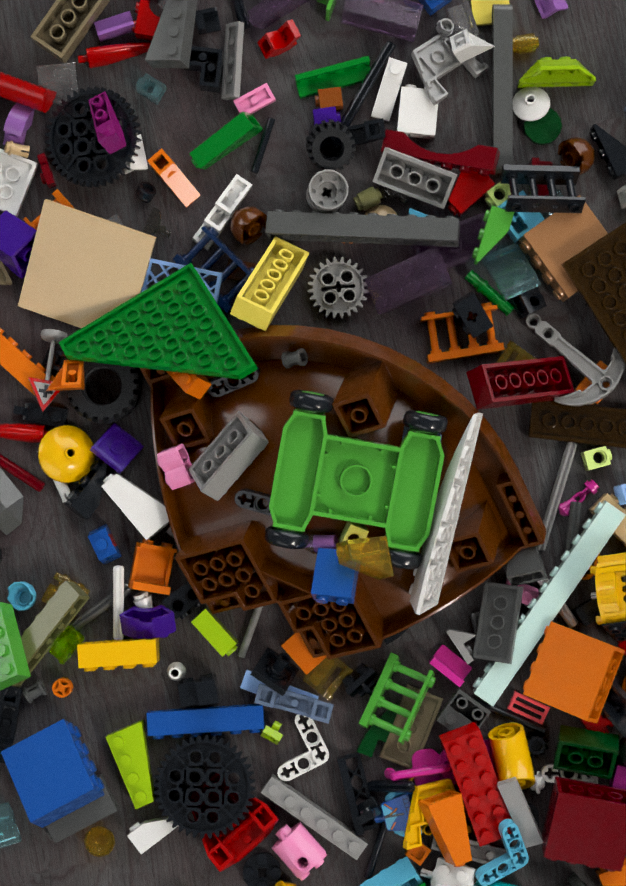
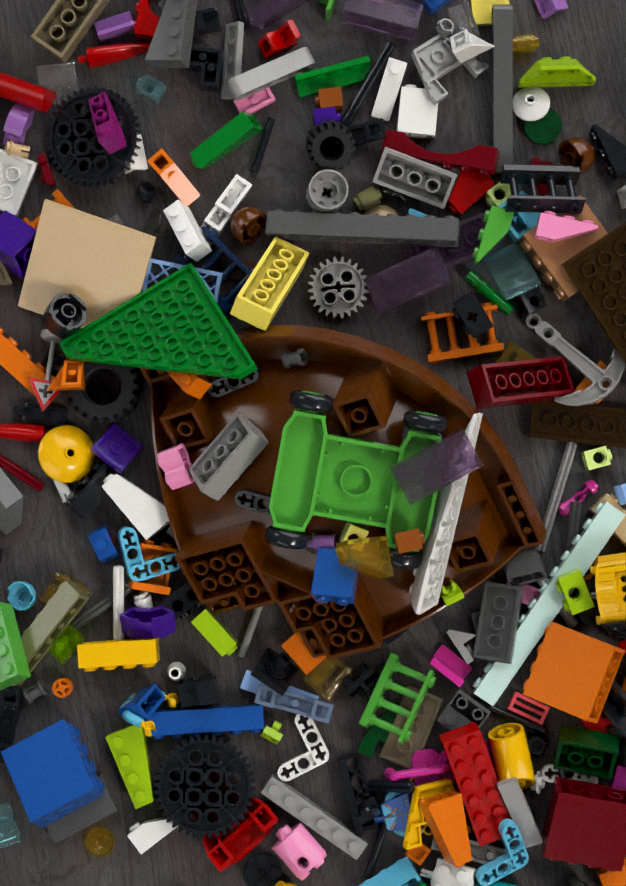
(65, 315): none -> black brick
(138, 561): none -> medium azure beam
(143, 704): none -> torso
(187, 230): none -> white brick
(271, 73): none -> light grey beam
(408, 540): none -> dark orange brick
(436, 466): none -> brick
(451, 593): none -> lime tile
(556, 228): none -> bright pink slope
(582, 600): none -> lime brick

